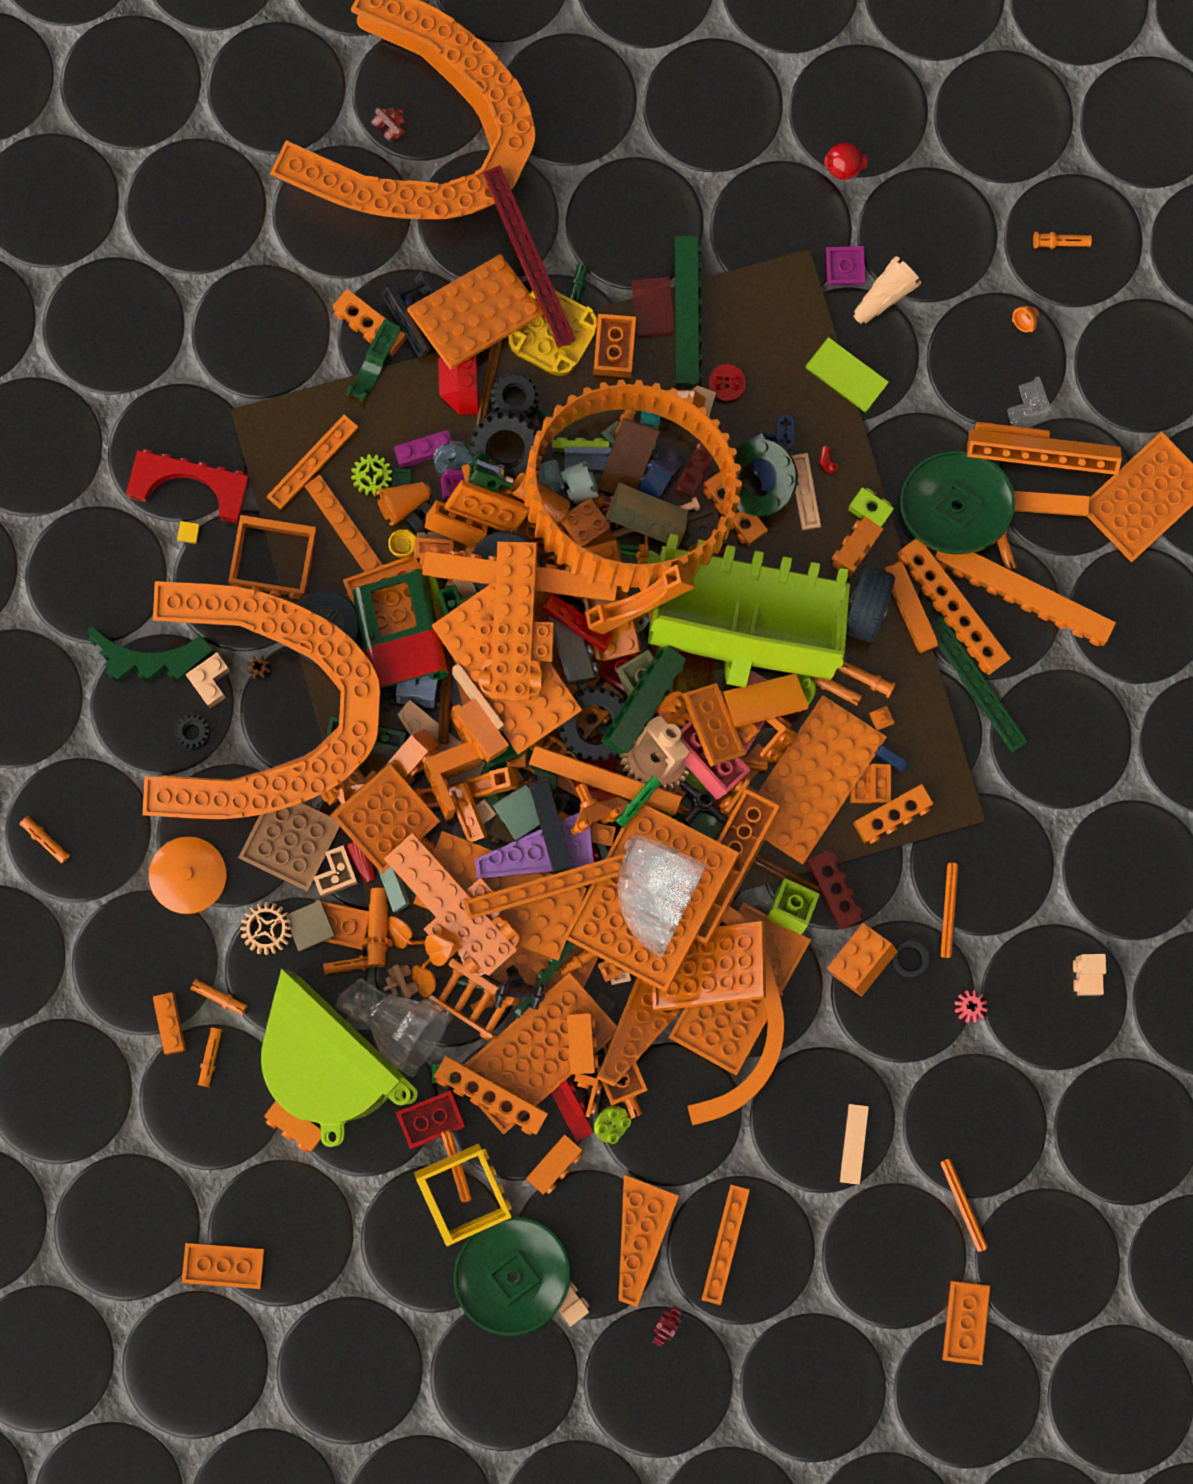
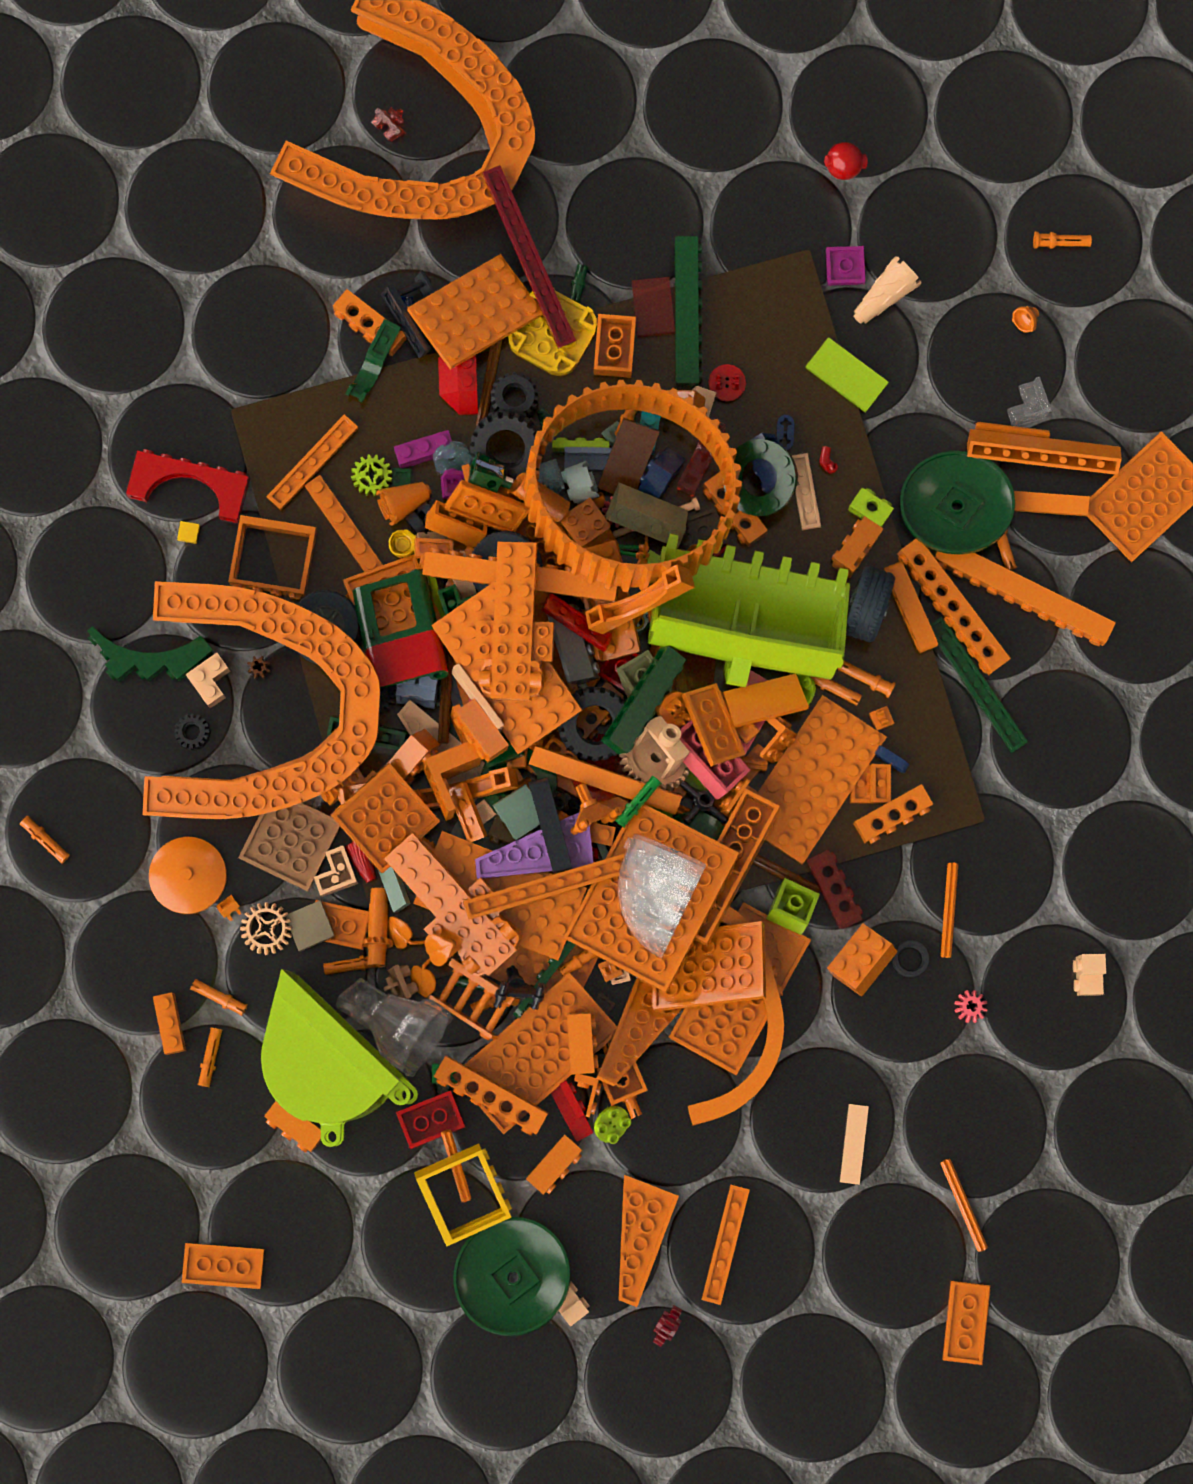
(227, 906): none -> orange tile

